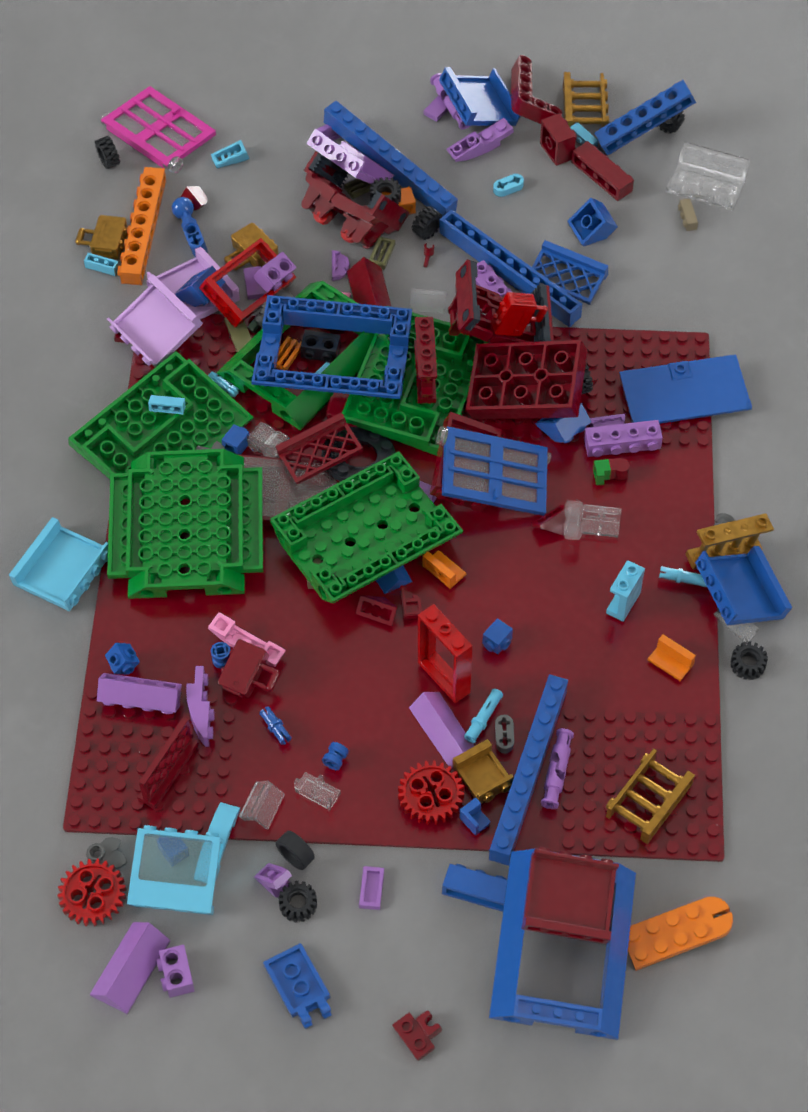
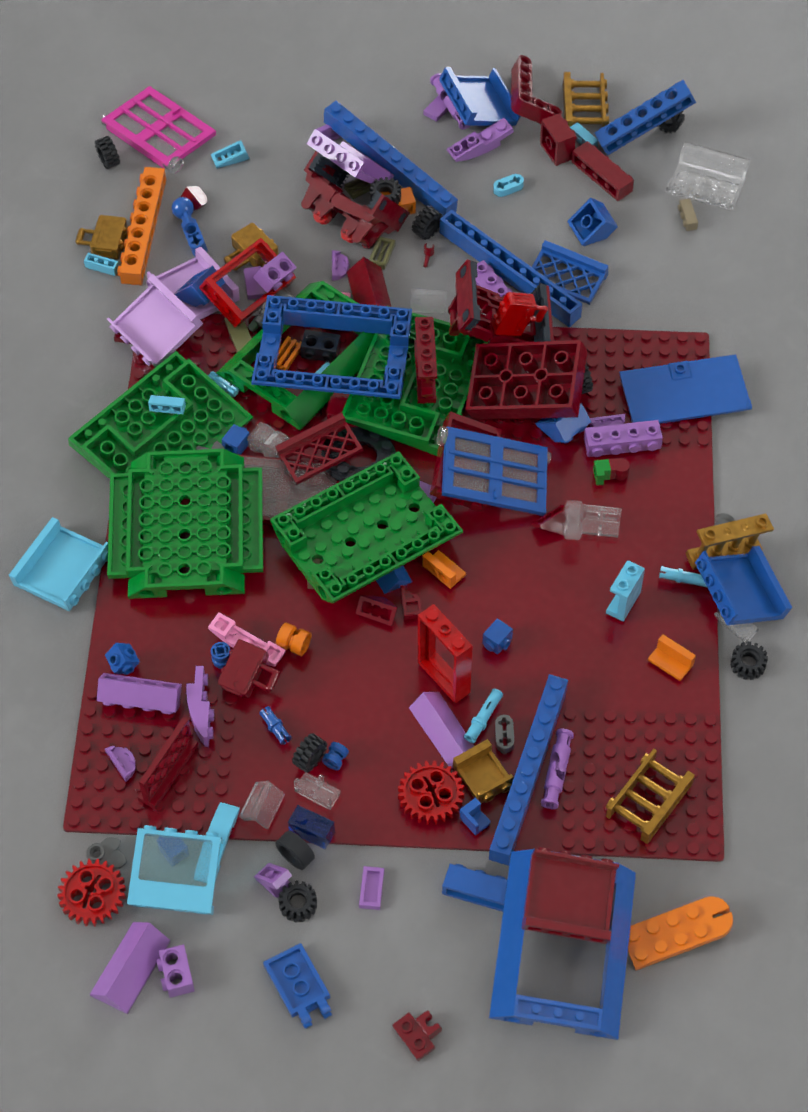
(123, 761): none -> medium lavender tile
(295, 639): none -> orange wheel
(309, 752): none -> black tyre
(311, 826): none -> clear blue brick

